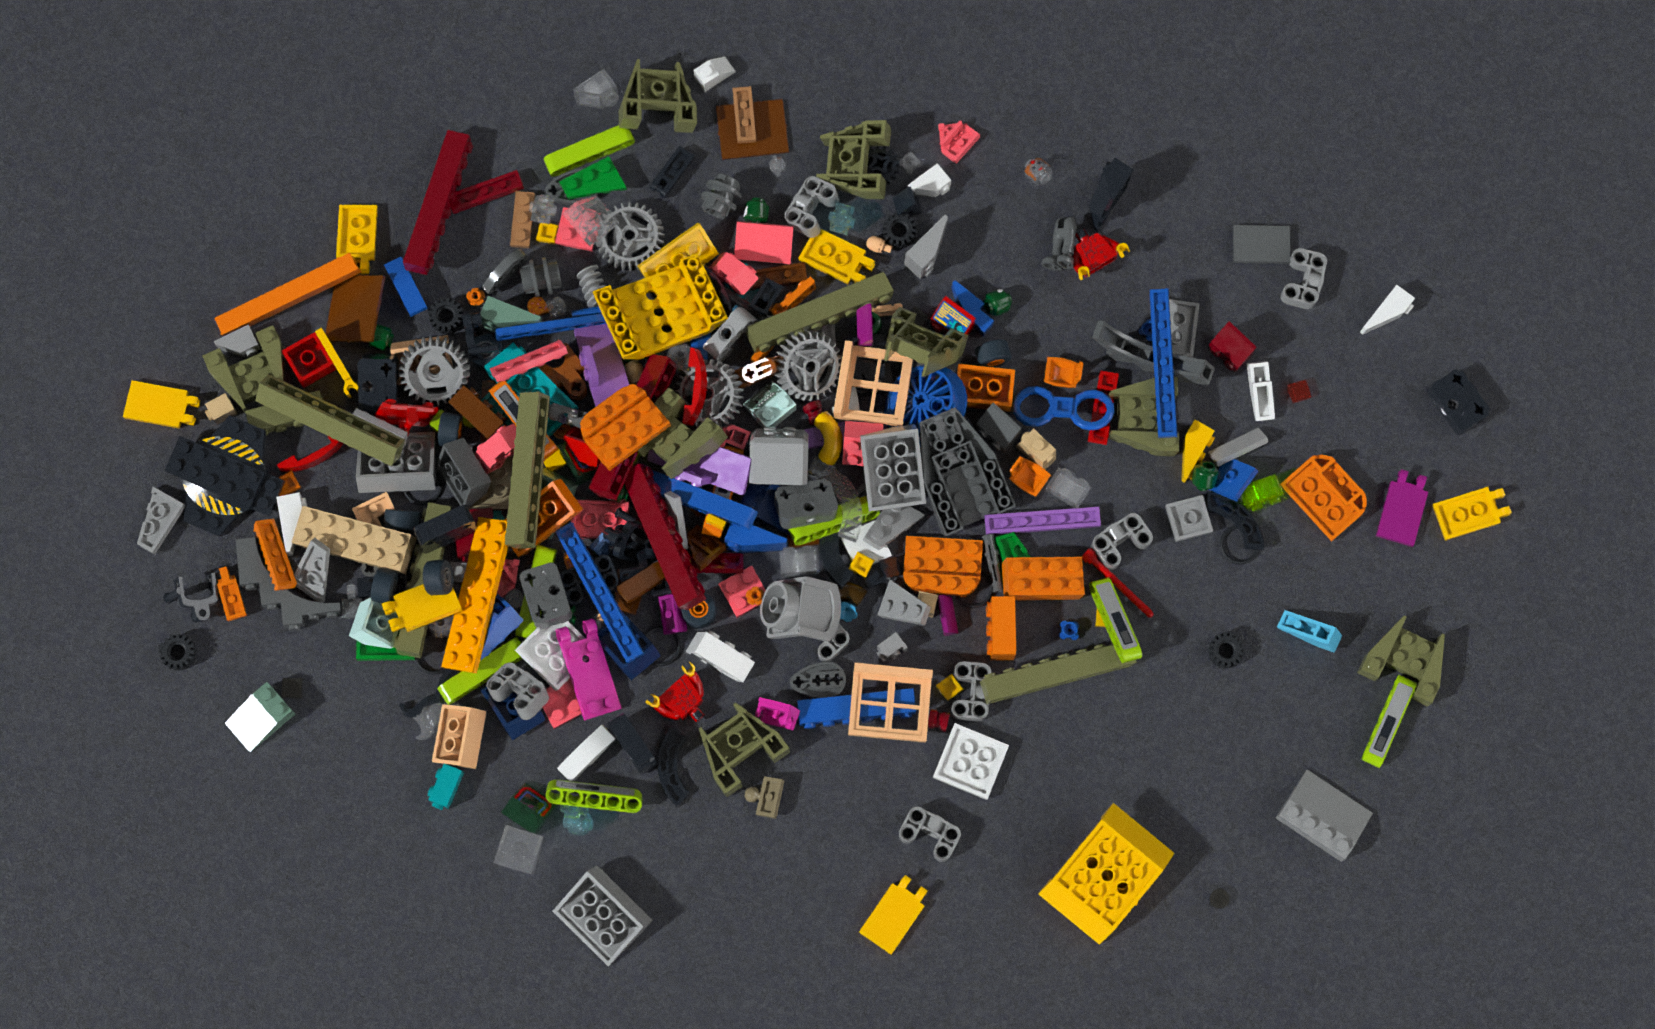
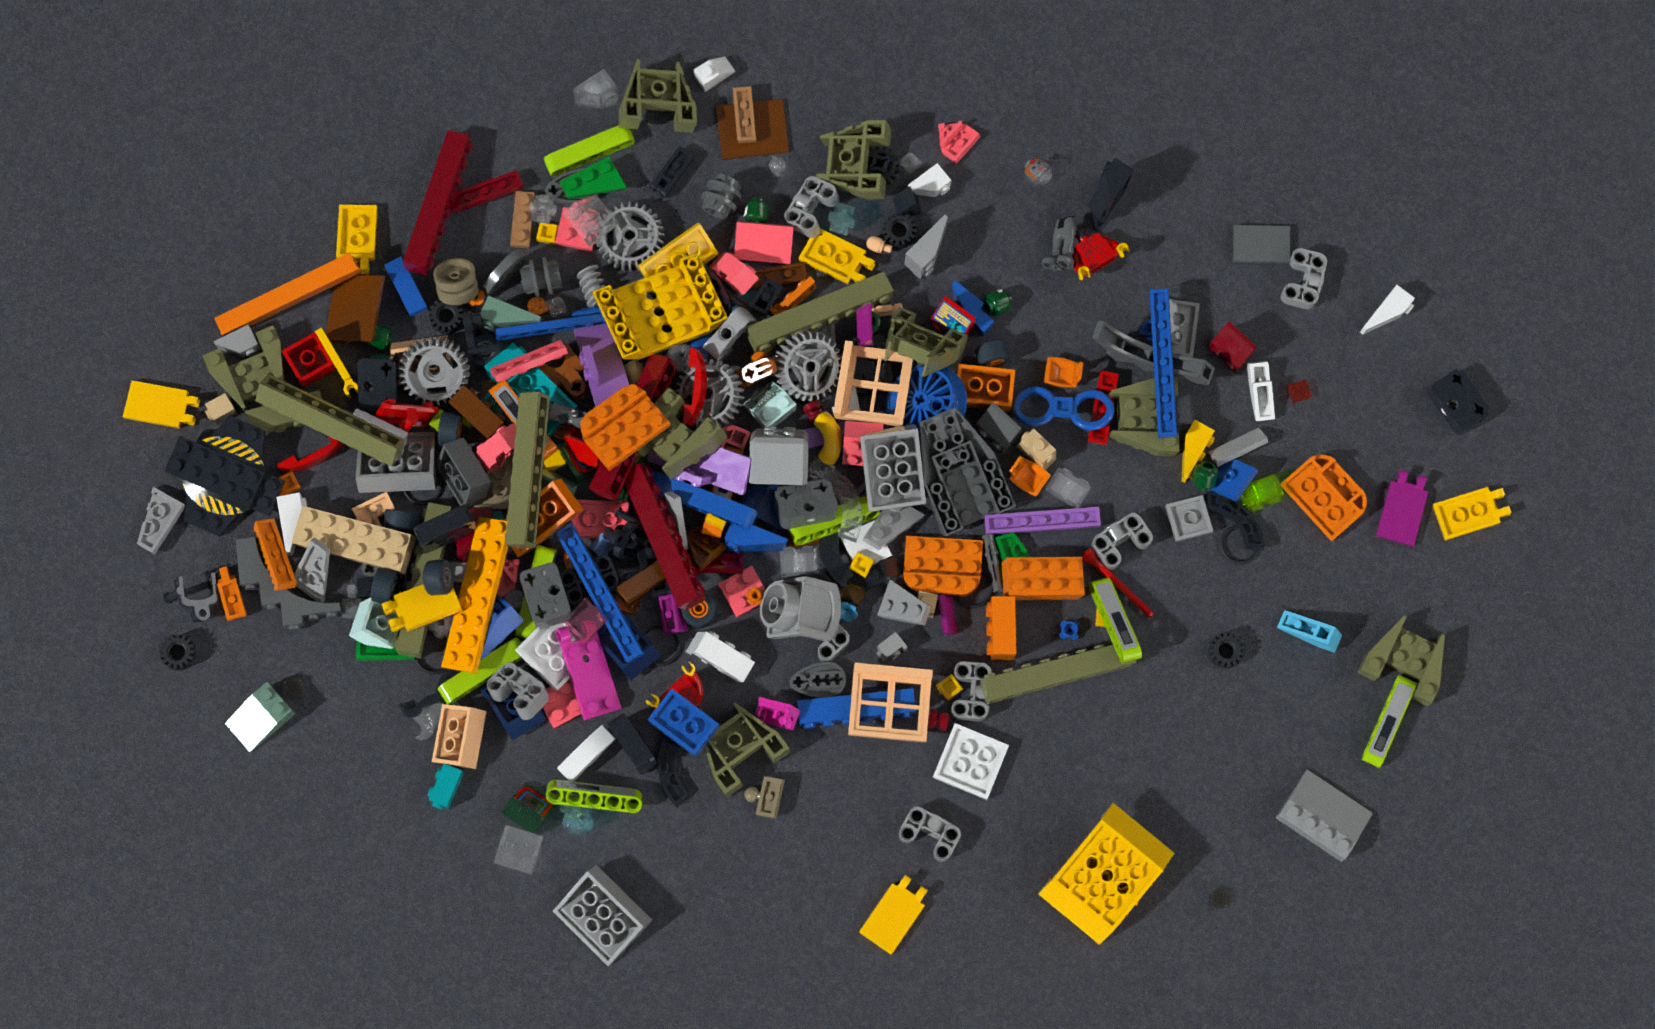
(456, 281): none -> dark tan wheel
(585, 621): none -> clear pink piece
(683, 723): none -> blue piece

